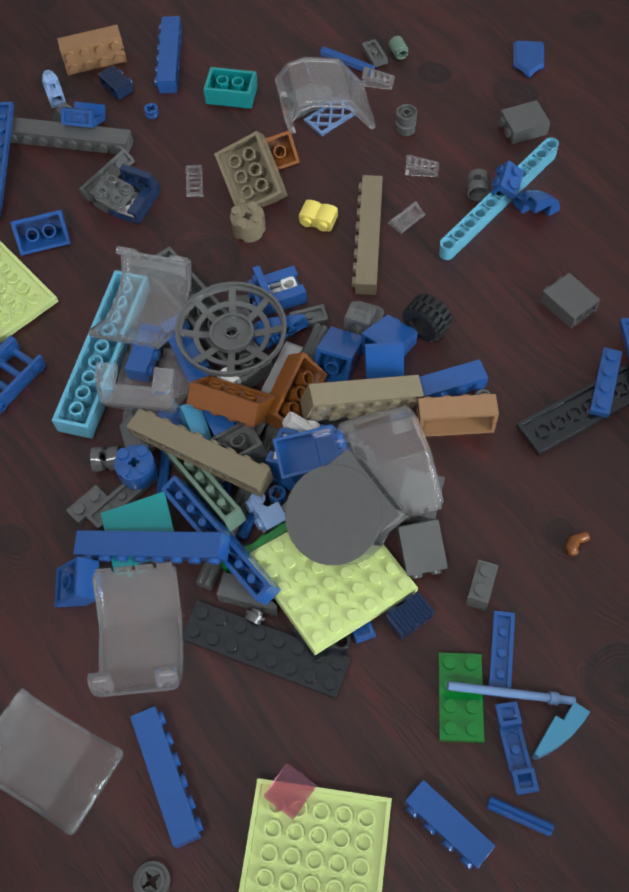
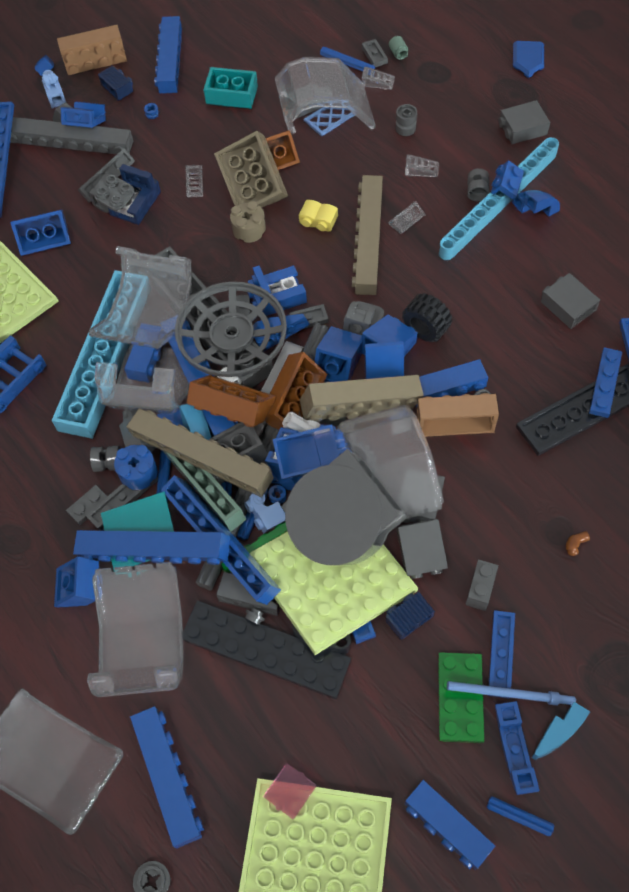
(43, 64): none -> blue slope

